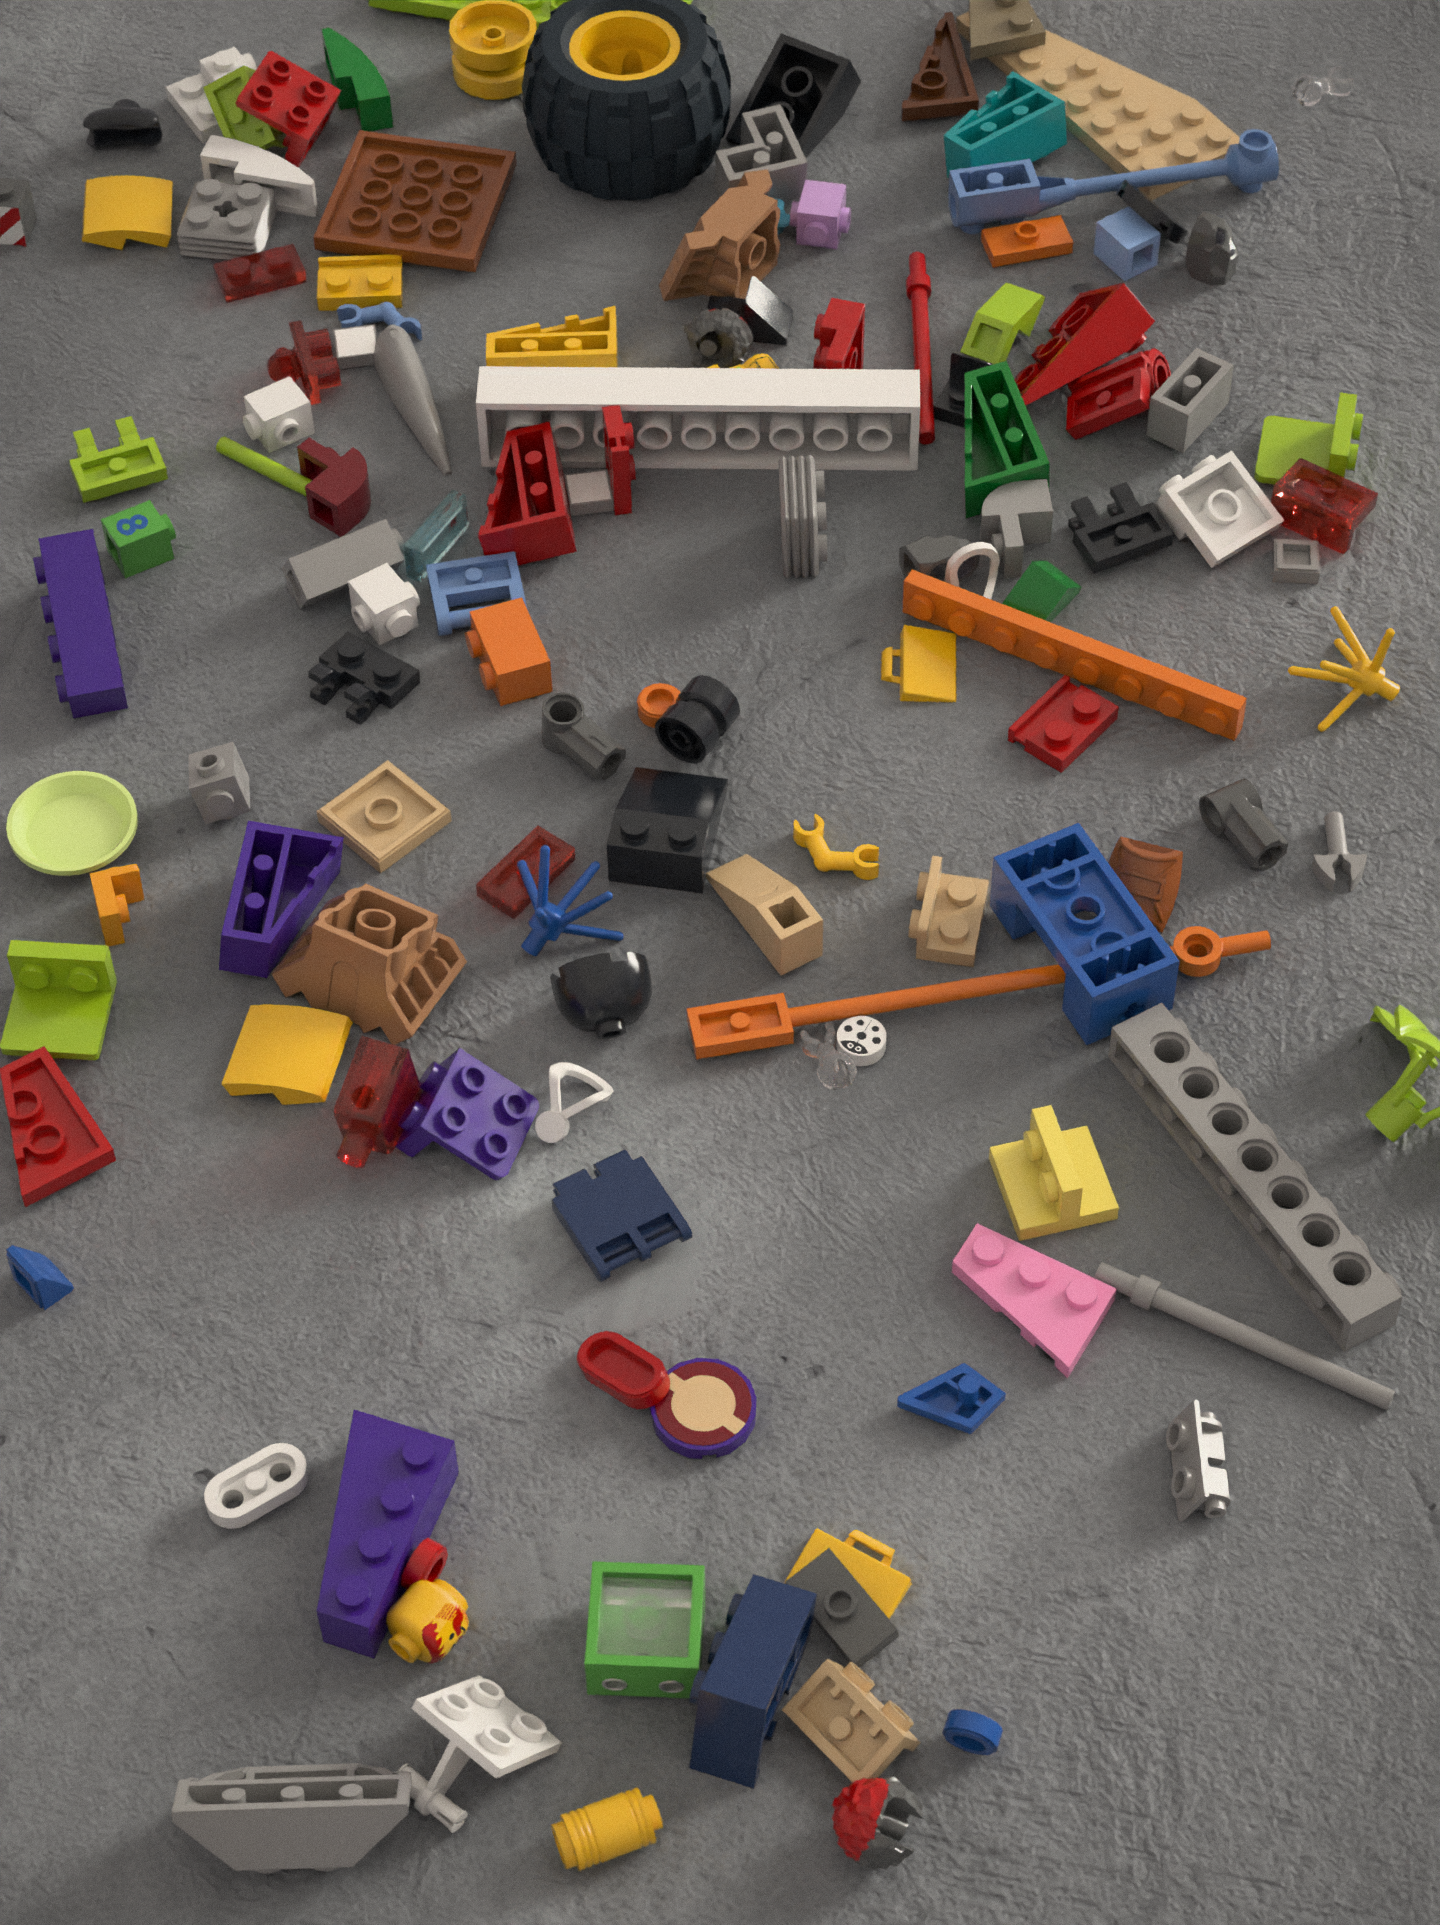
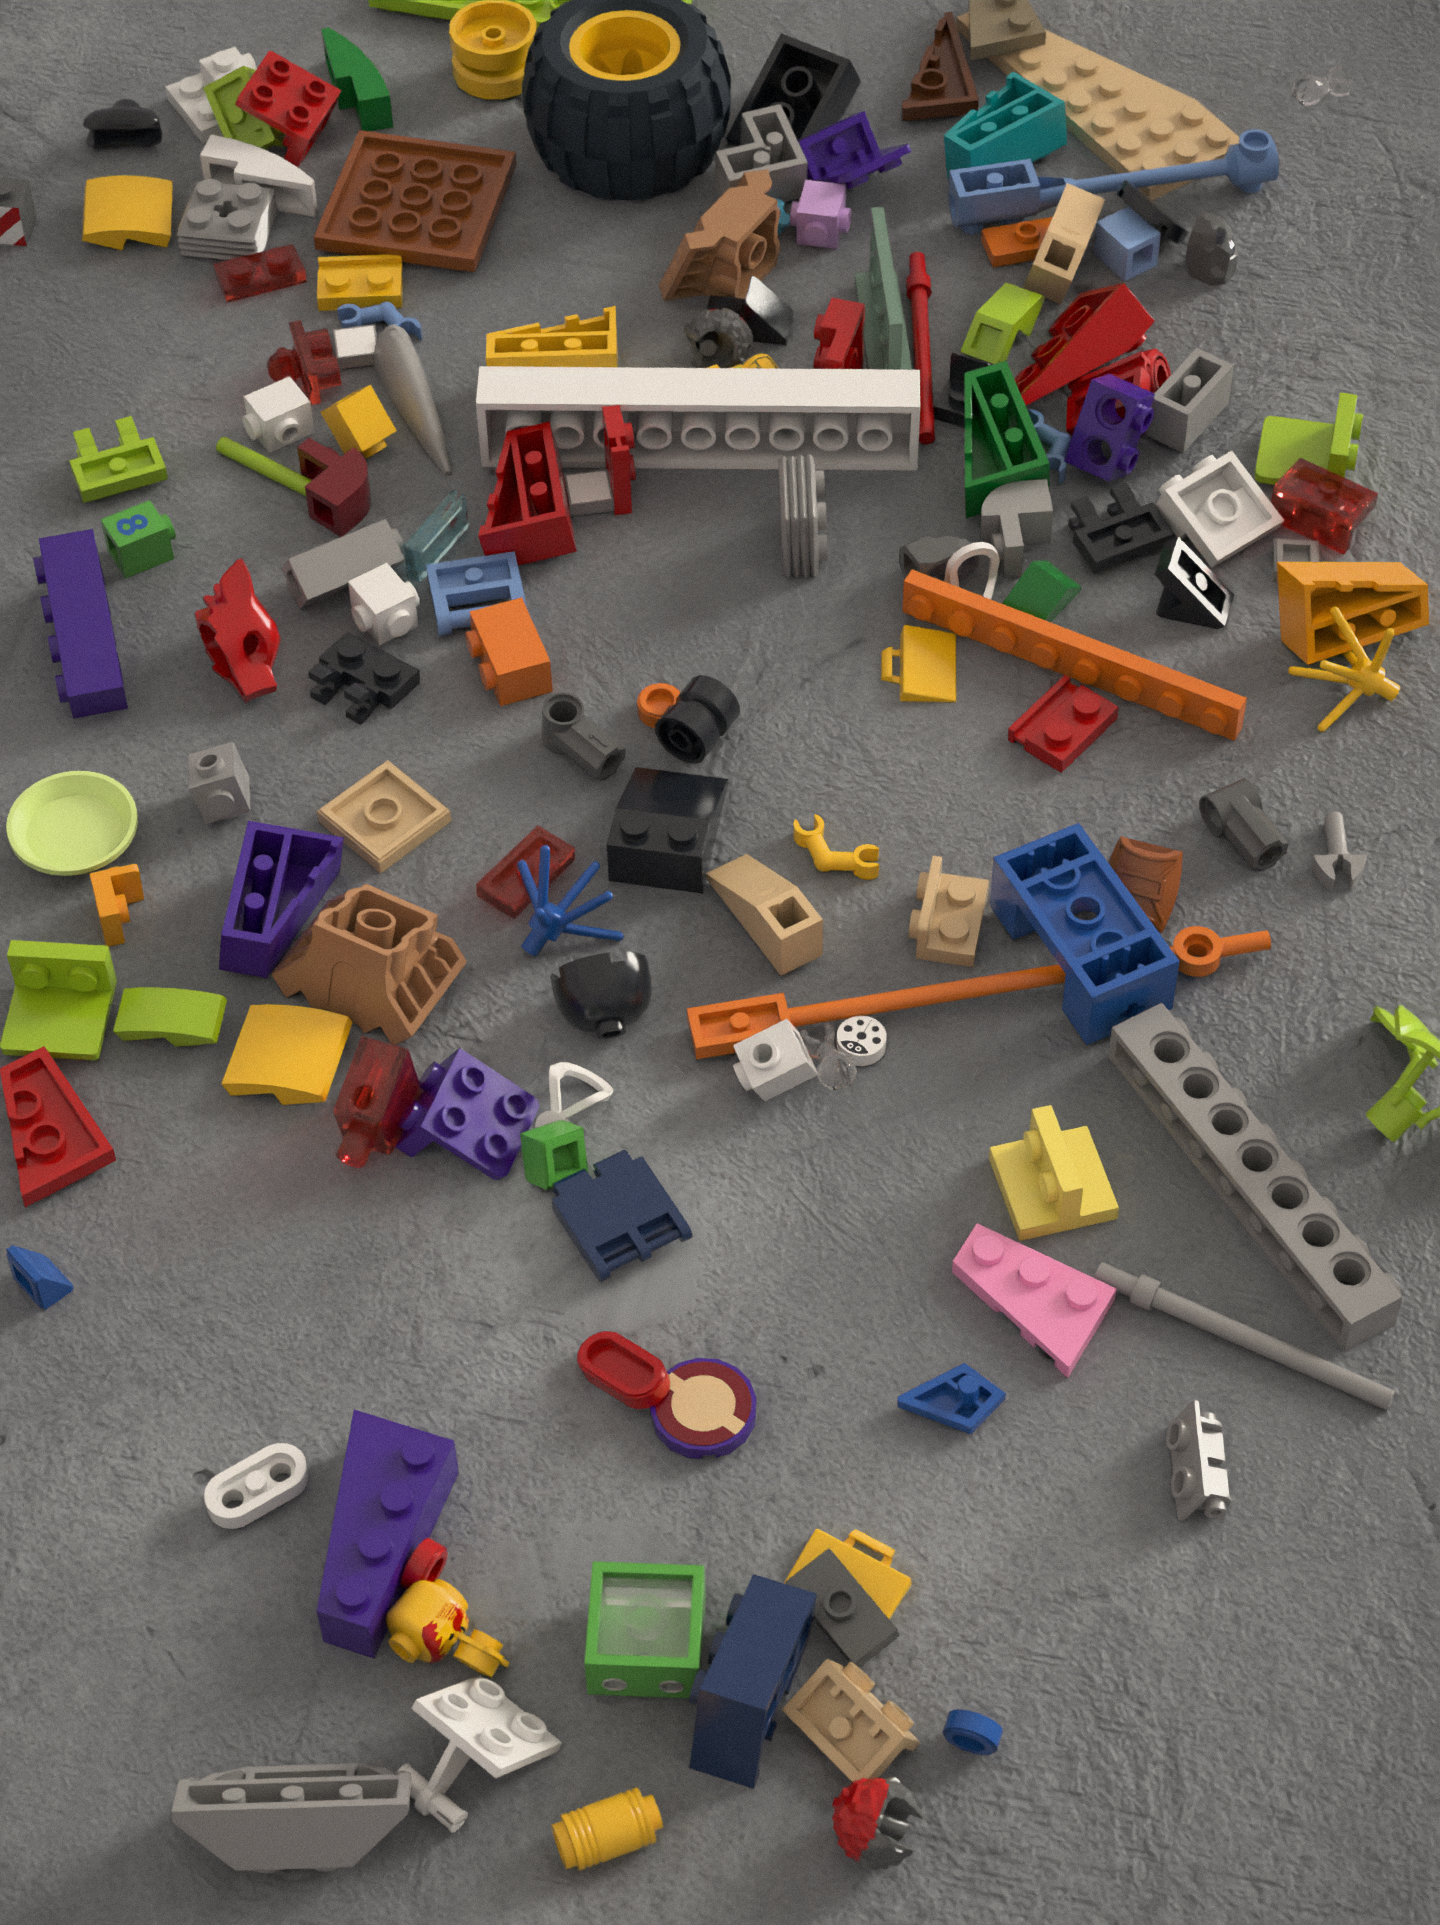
(170, 1013): none -> lime slope
(239, 634): none -> red piece
(359, 422): none -> yellow brick
(480, 1652): none -> yellow plate
(553, 1152): none -> bright green slope
(773, 1061): none -> white brick
(848, 152): none -> dark purple bracket
(879, 290): none -> sand green fence
(1056, 439): none -> medium blue arm
(1064, 243): none -> tan slope
(1101, 422): none -> dark purple brick
(1190, 588): none -> black slope
(1367, 593): none -> light orange wedge

